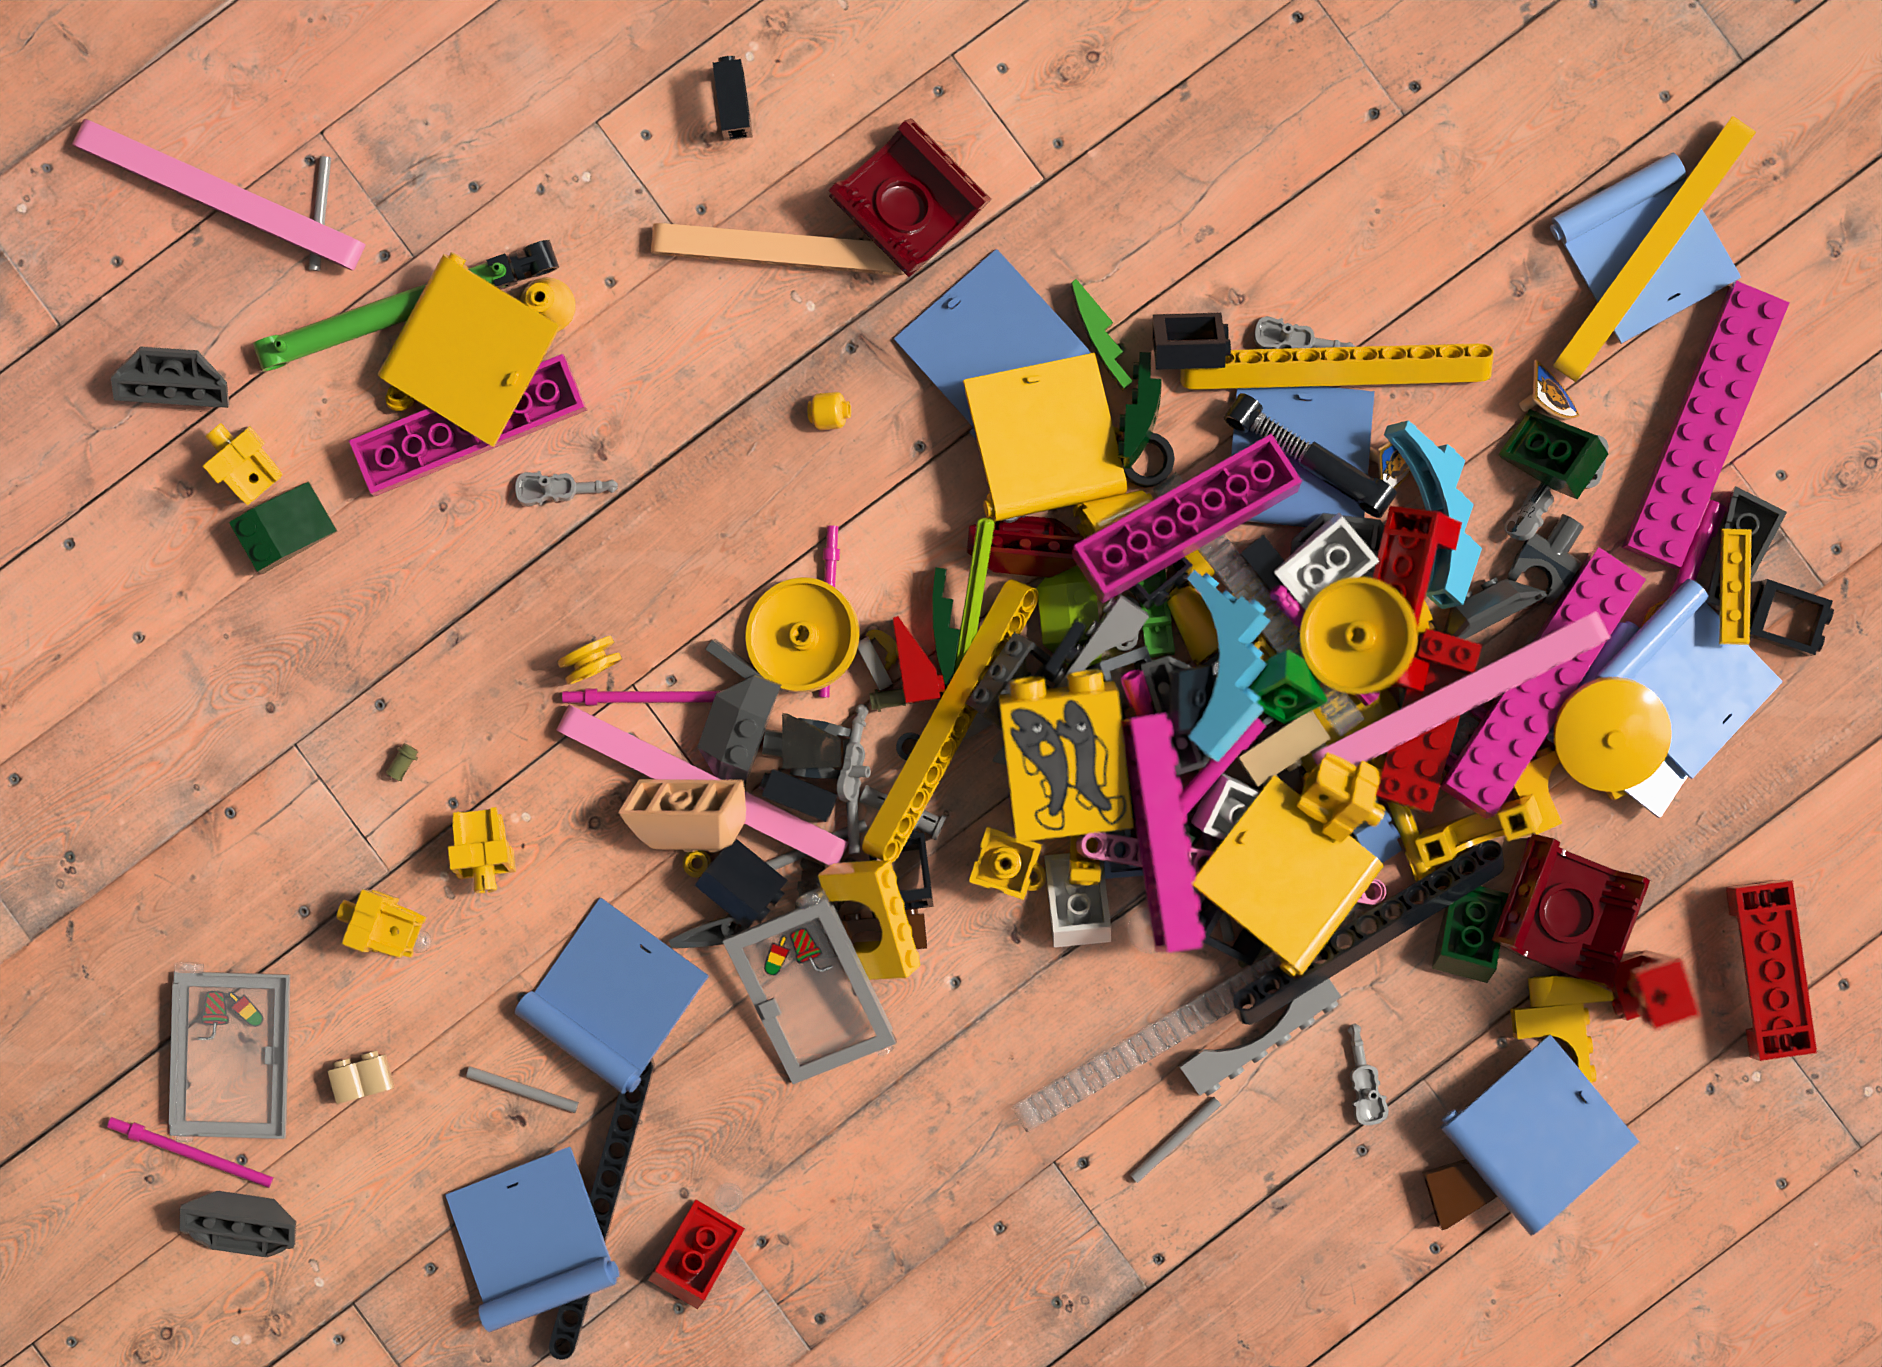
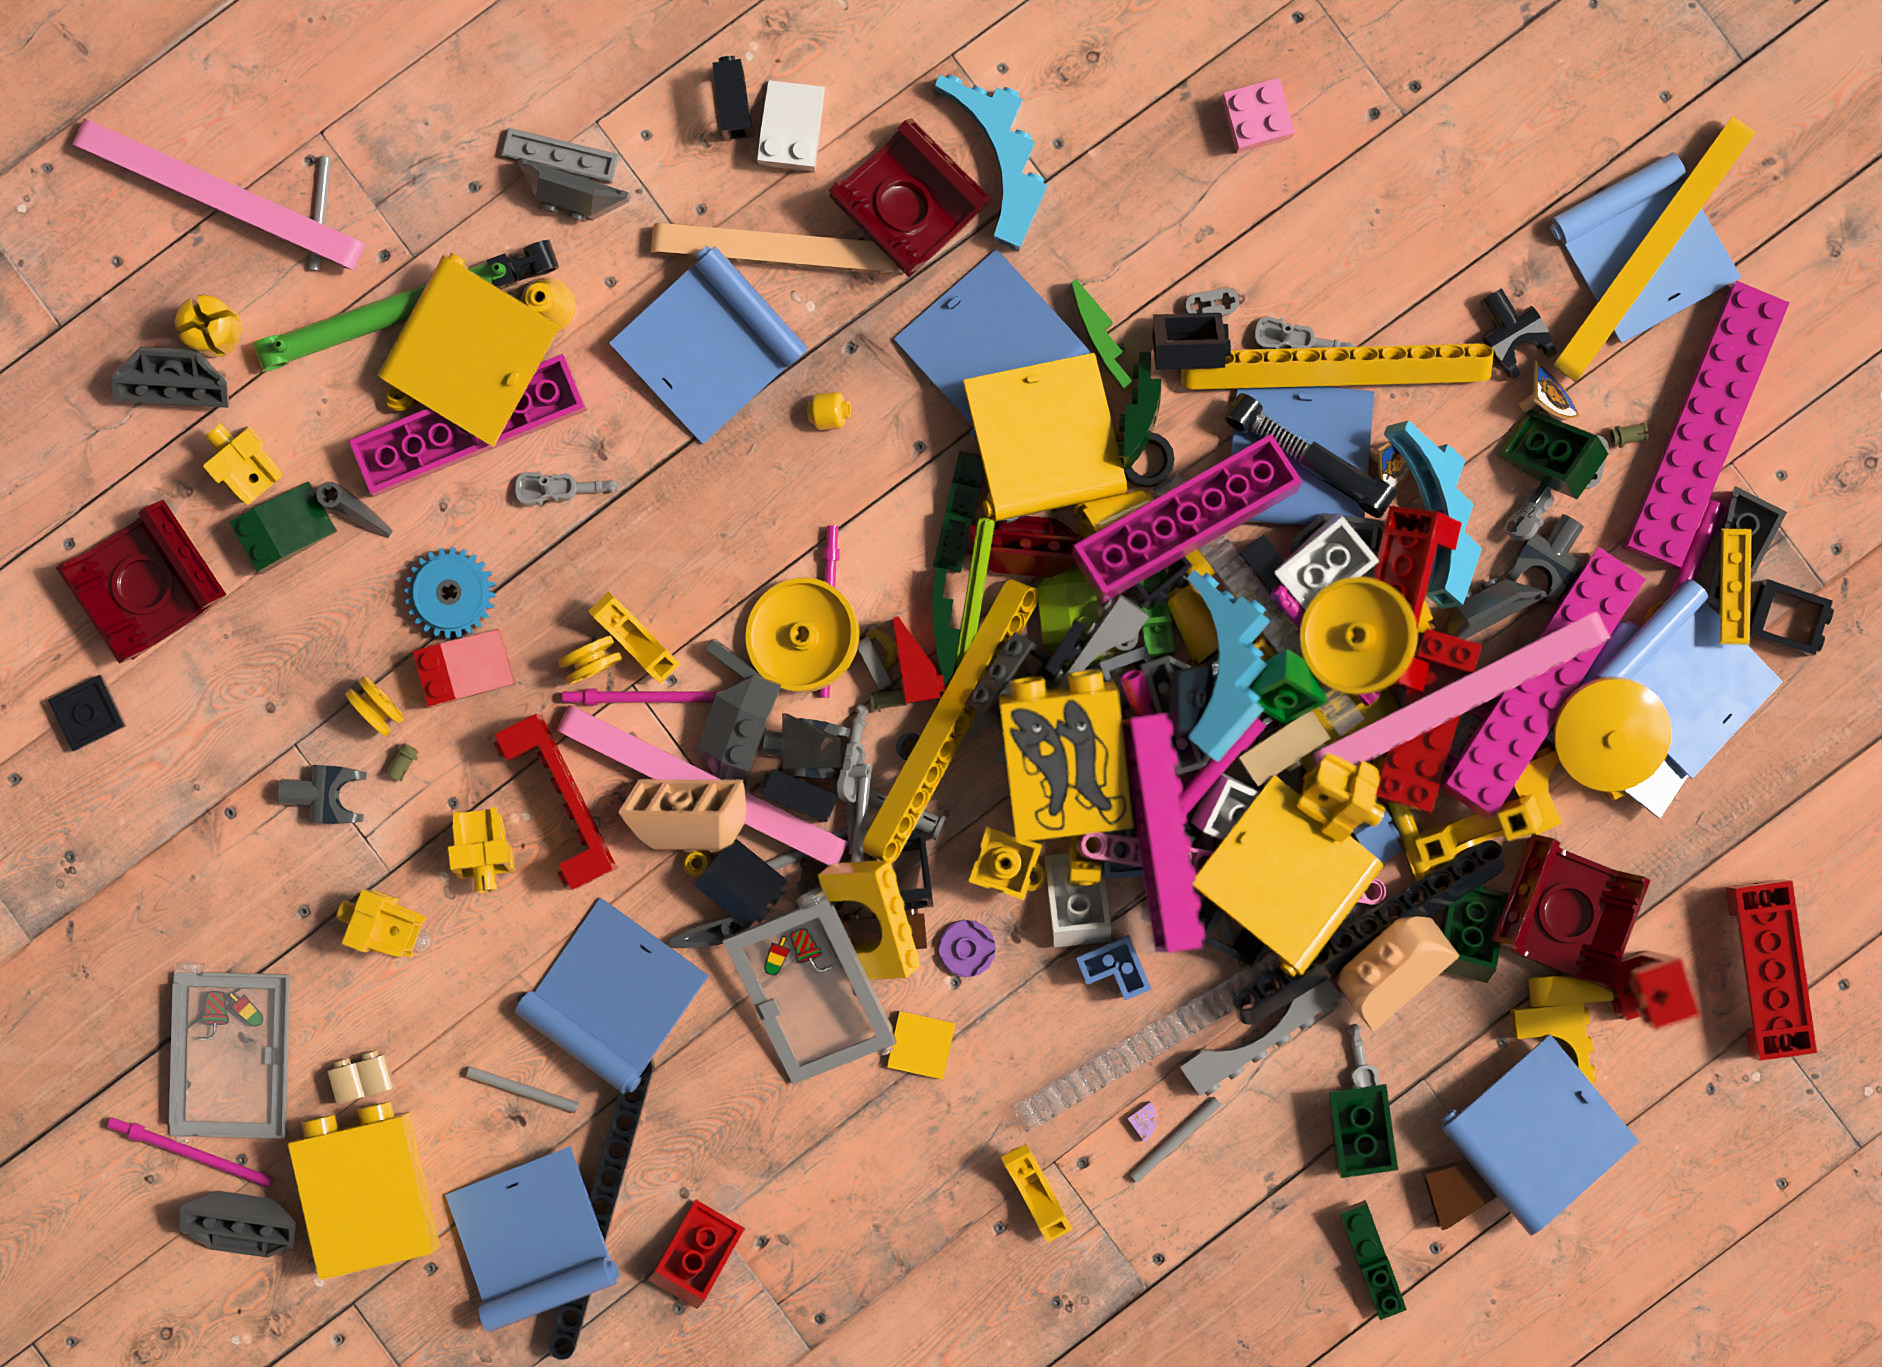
(87, 713): none -> black plate
(142, 583): none -> dark red panel
(223, 328): none -> yellow cylinder
(322, 794): none -> dark grey connector
(352, 509): none -> dark grey piece
(363, 1191): none -> yellow brick
(375, 706): none -> yellow wheel
(429, 595): none -> dark azure gear
(463, 668): none -> slope
(535, 734): none -> red plate
(560, 155): none -> light grey tile
(571, 193): none -> dark grey wedge
(634, 637): none -> yellow arch
(709, 342): none -> medium blue door
(791, 126): none -> white slope
(861, 816): none -> light grey bar
(921, 1045): none -> yellow tile
(959, 512): none -> dark green slope
(967, 948): none -> medium lavender tile
(1012, 149): none -> medium azure arch
(1037, 1192): none -> yellow arch
(1117, 959): none -> medium blue brick
(1144, 1120): none -> lavender tile
(1211, 297): none -> light grey beam
(1257, 115): none -> bright pink brick
(1362, 1131): none -> dark green slope
(1372, 1260): none -> dark green slope
(1395, 968): none -> light nougat hips
(1512, 330): none -> black connector
(1629, 434): none -> olive pin

